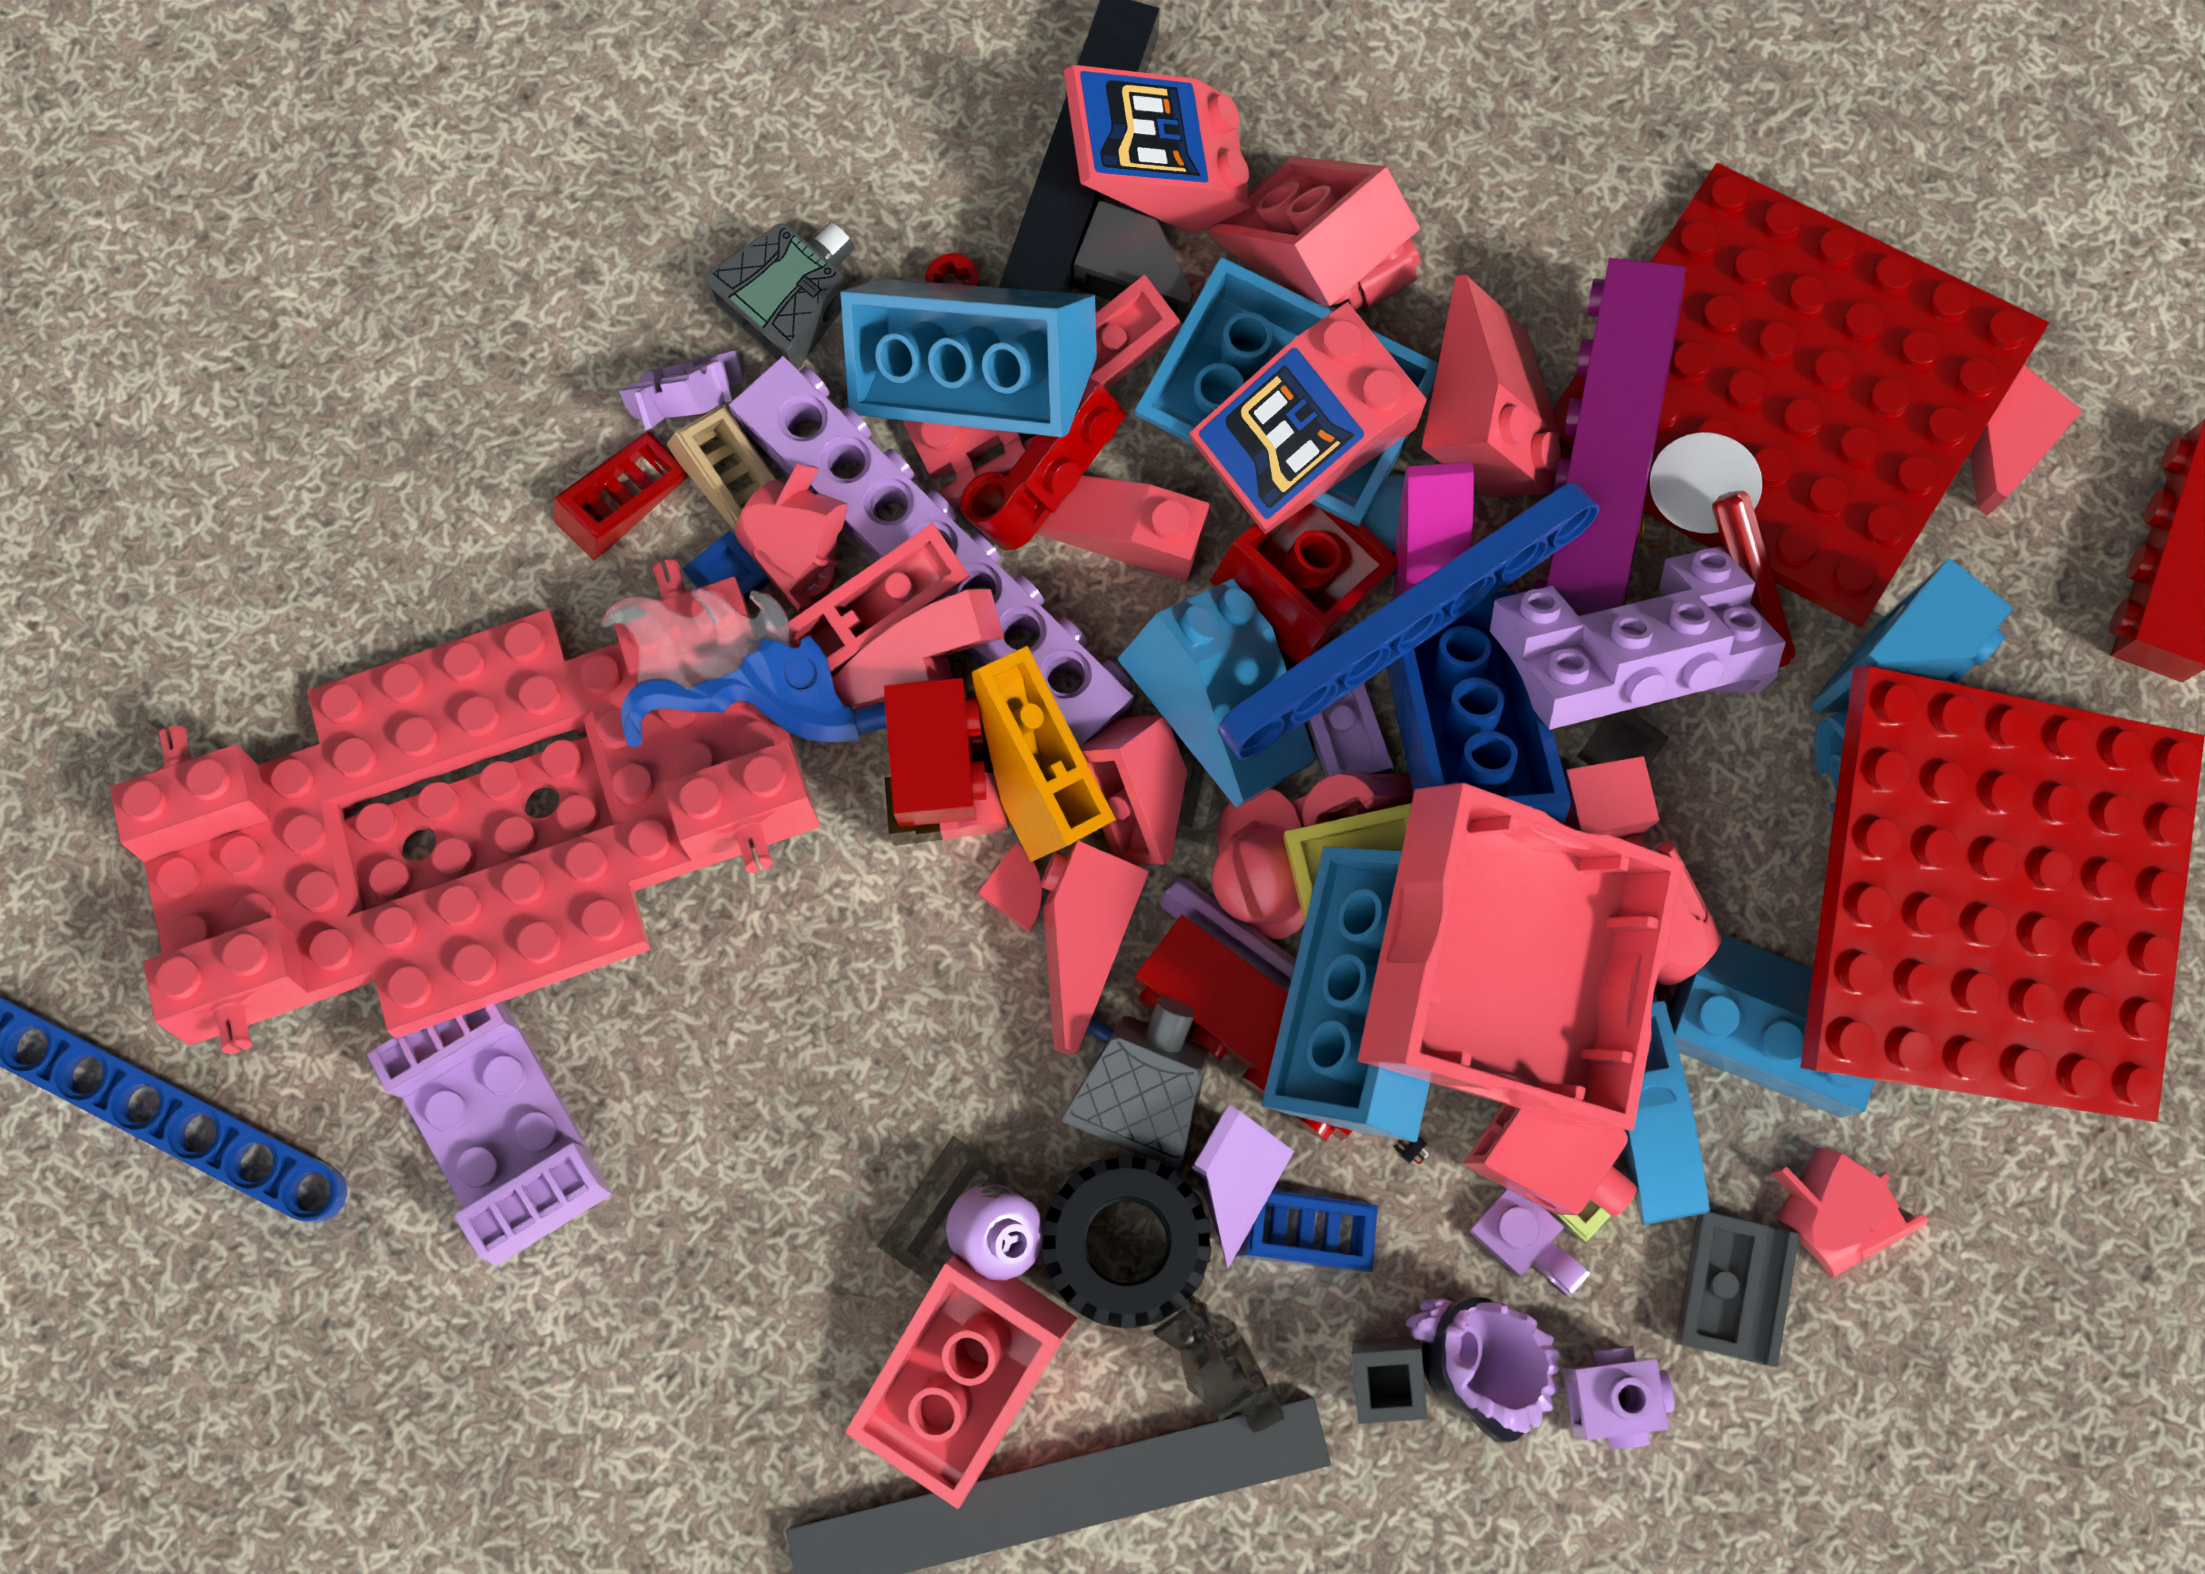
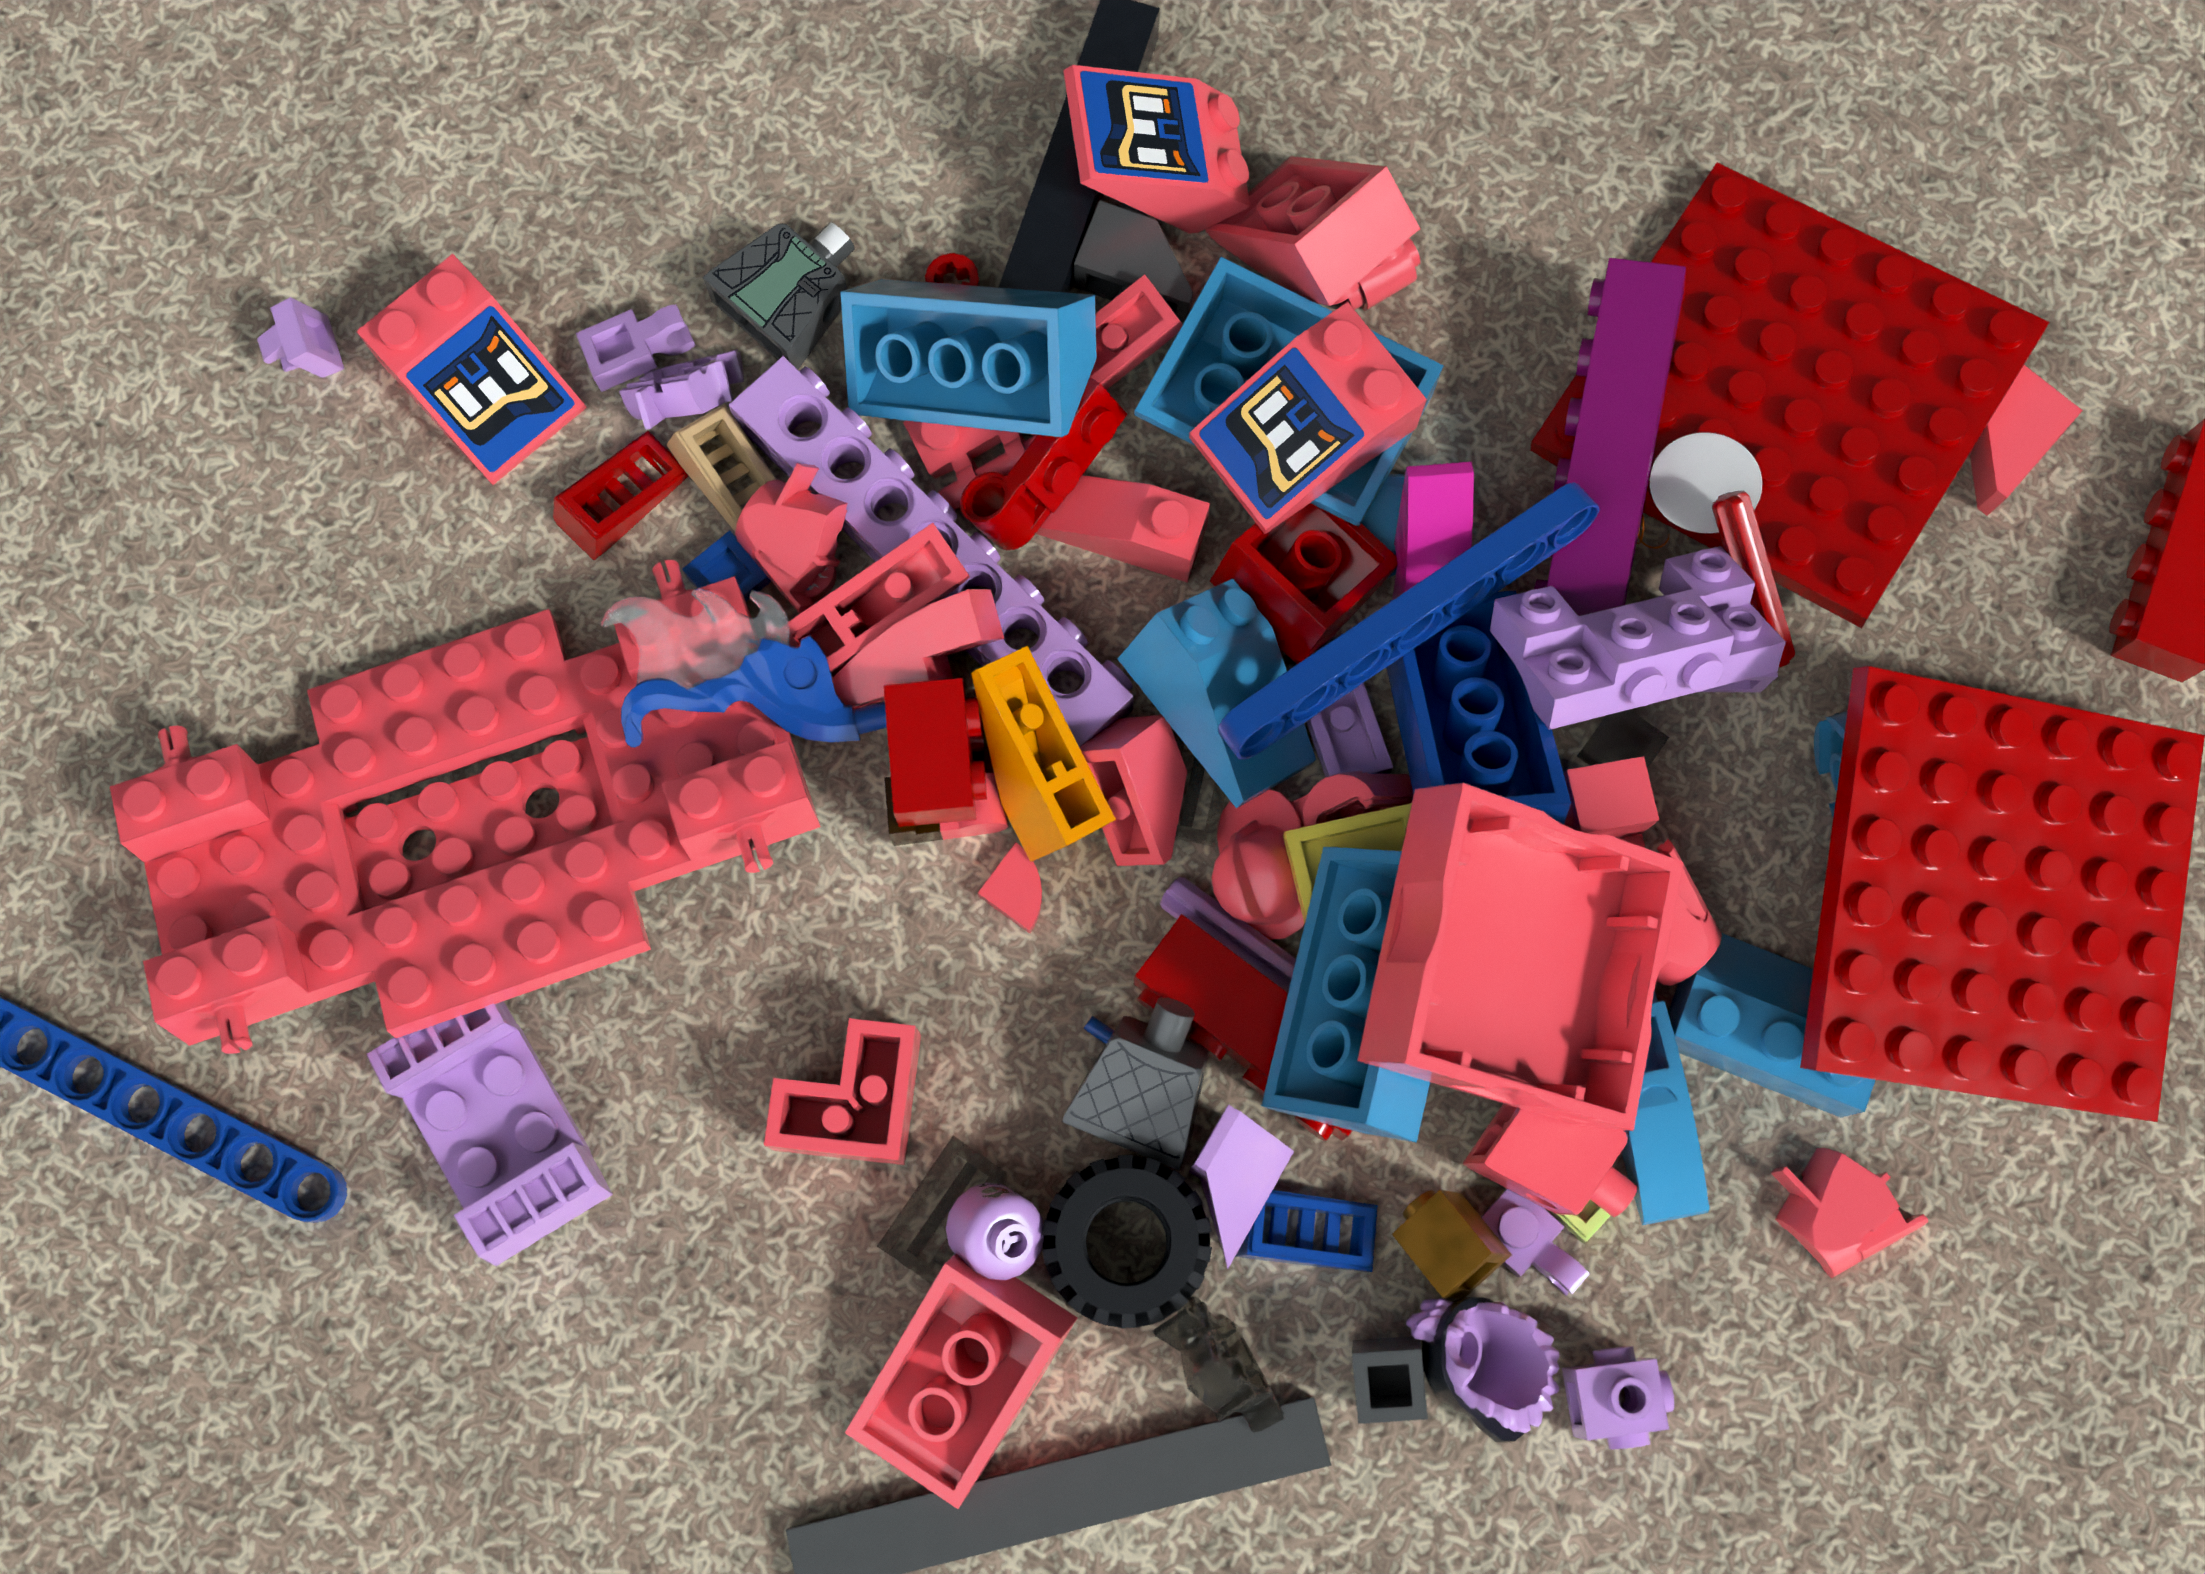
(301, 340): none -> lavender tile
(471, 369): none -> slope
(624, 346): none -> lavender plate
(864, 1114): none -> coral brick
(1083, 927): coral slope -> none
(1410, 1150): black piece -> none
(1450, 1242): none -> pearl gold brick
(1491, 400): coral slope -> none
(1737, 1289): dark grey plate -> none
(1929, 634): dark azure slope -> none

